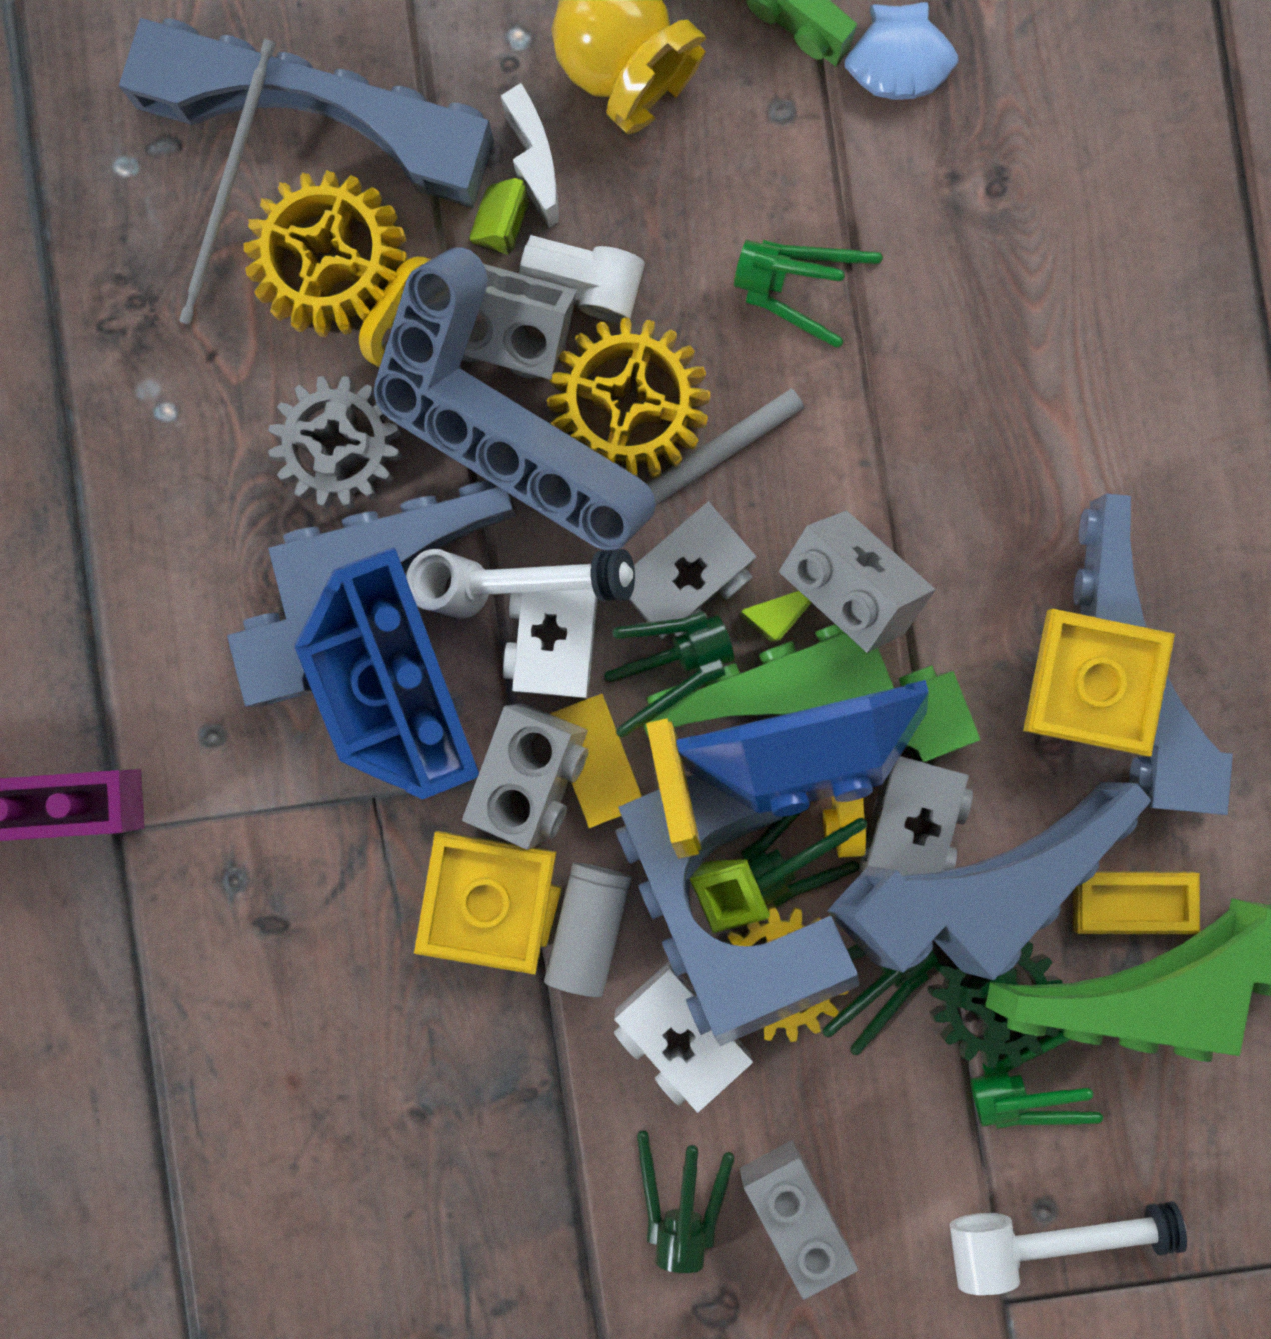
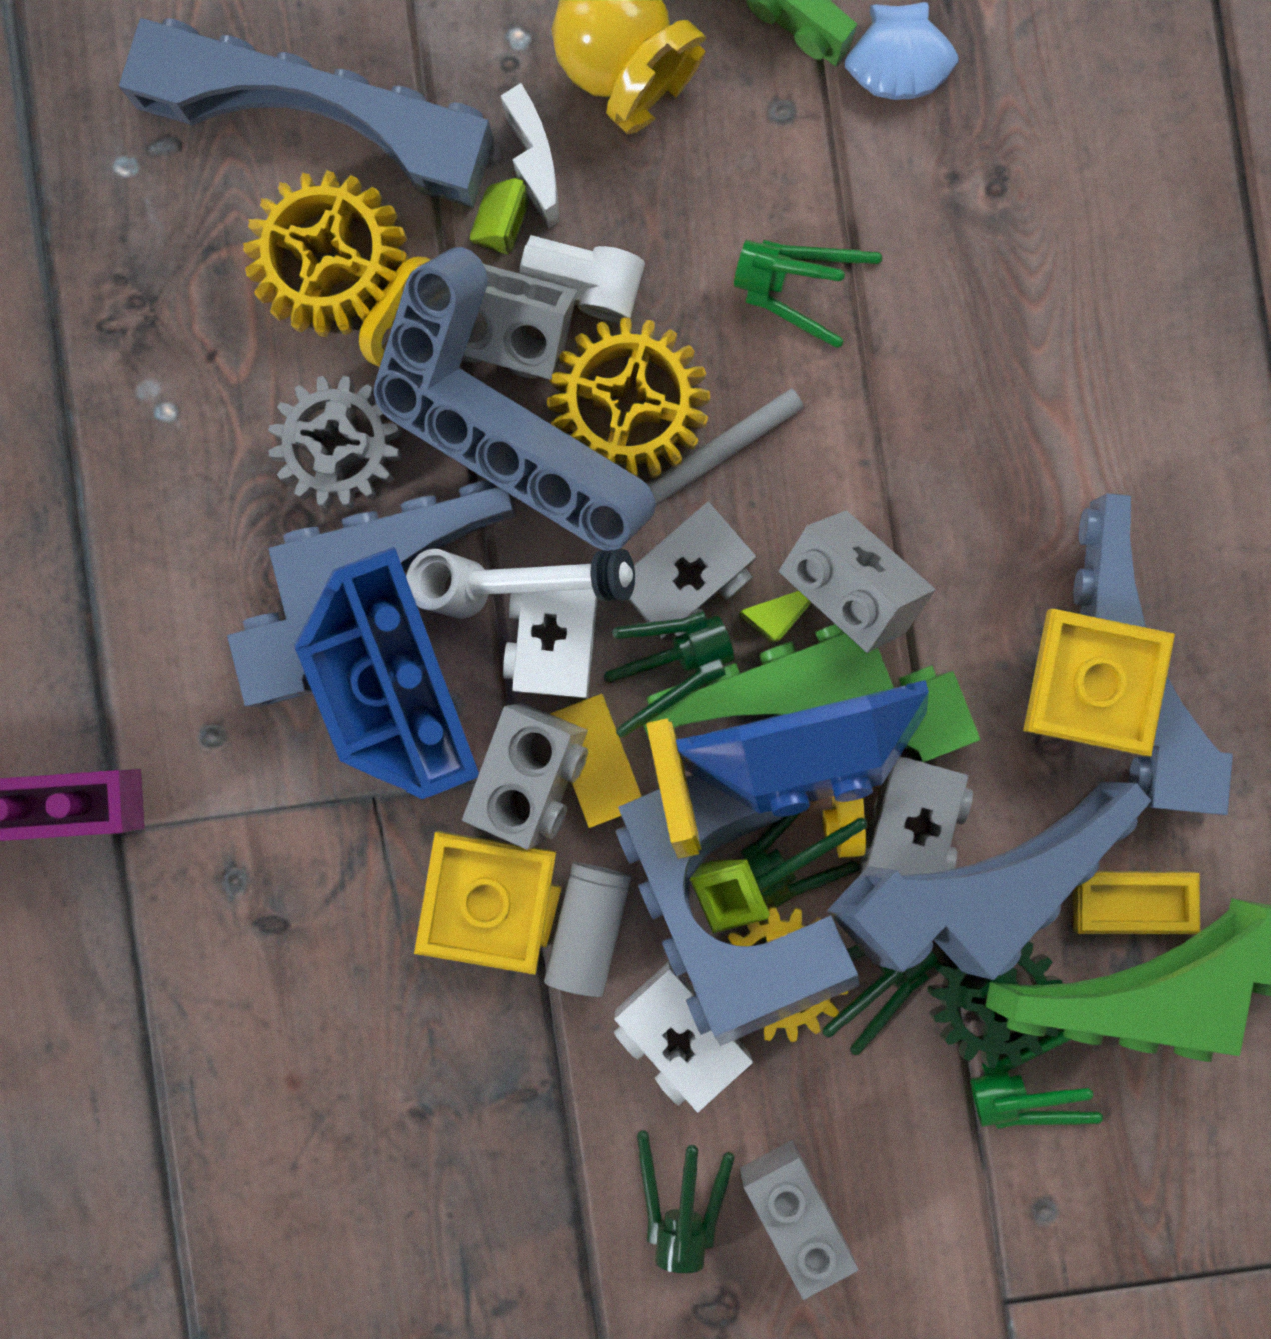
(227, 181): light grey piece -> none
(991, 1254): white piece -> none

